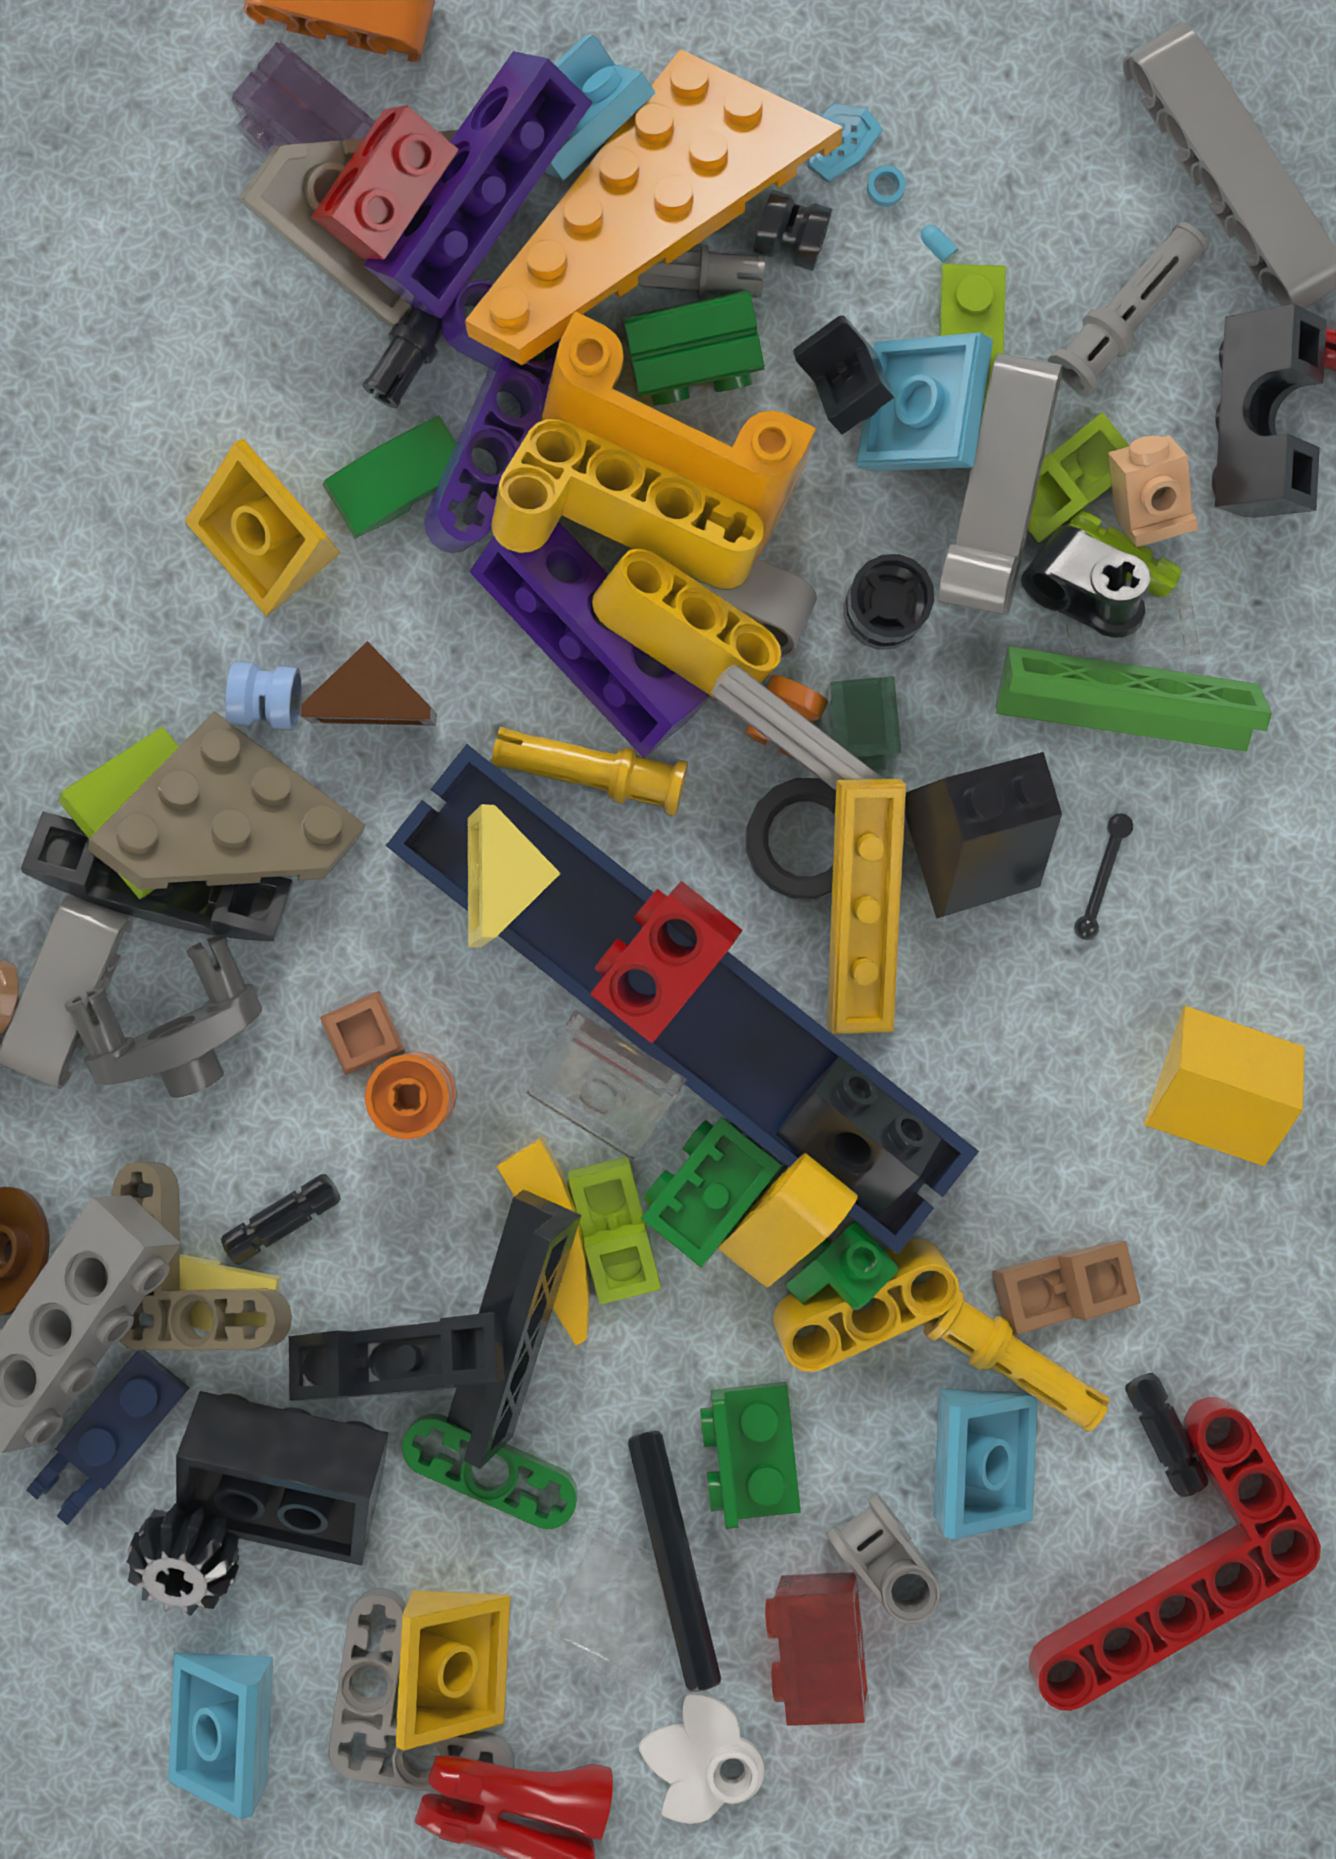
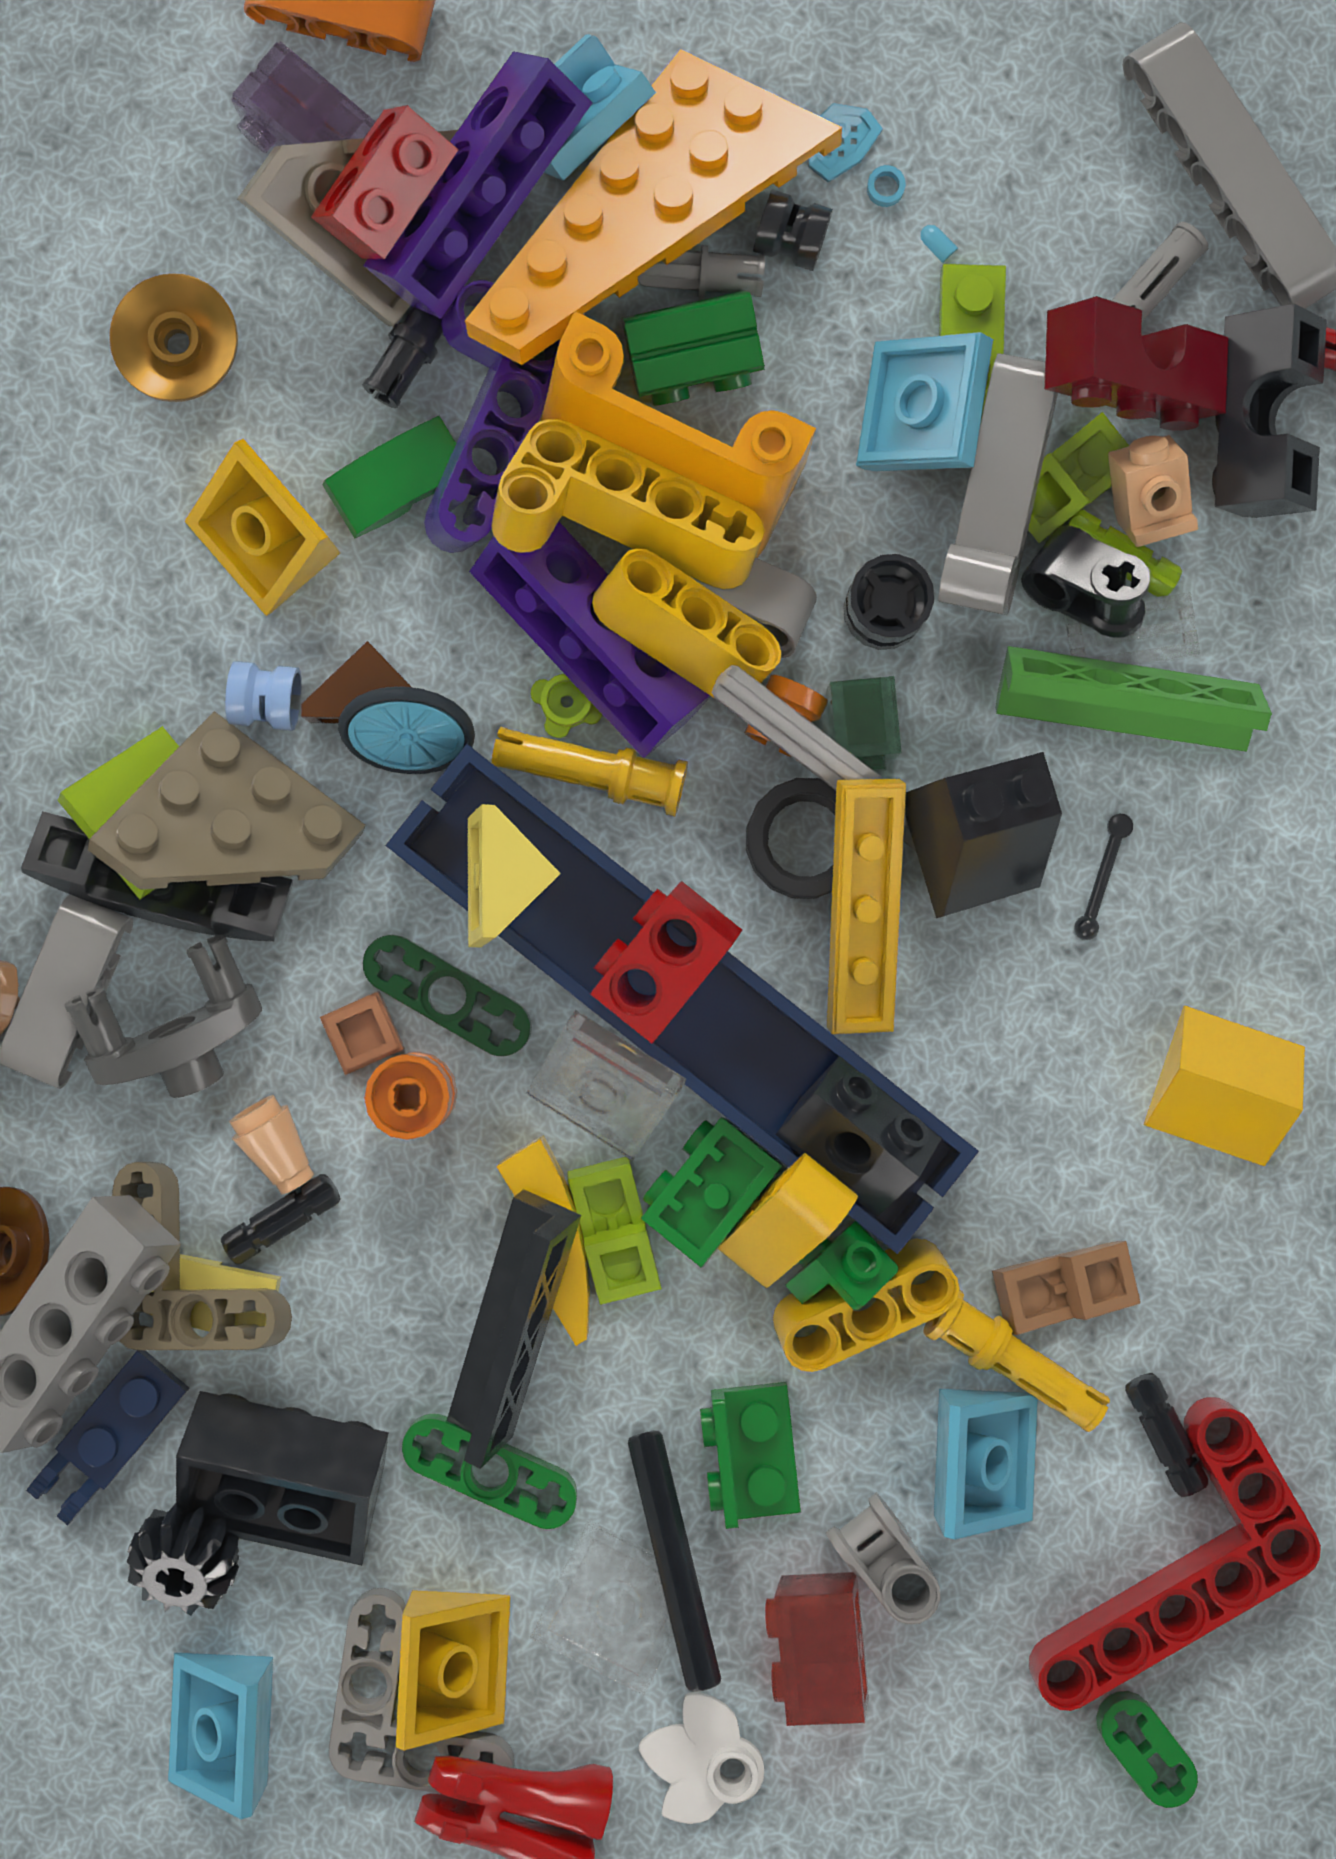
(154, 314): none -> pearl gold dish
(272, 1143): none -> light nougat cone
(397, 1358): black slope -> none
(405, 729): none -> medium azure wheel
(414, 958): none -> dark green beam
(558, 718): none -> lime plate
(844, 373): black bracket -> none
(1105, 361): none -> dark red arch
(1135, 1757): none -> green beam

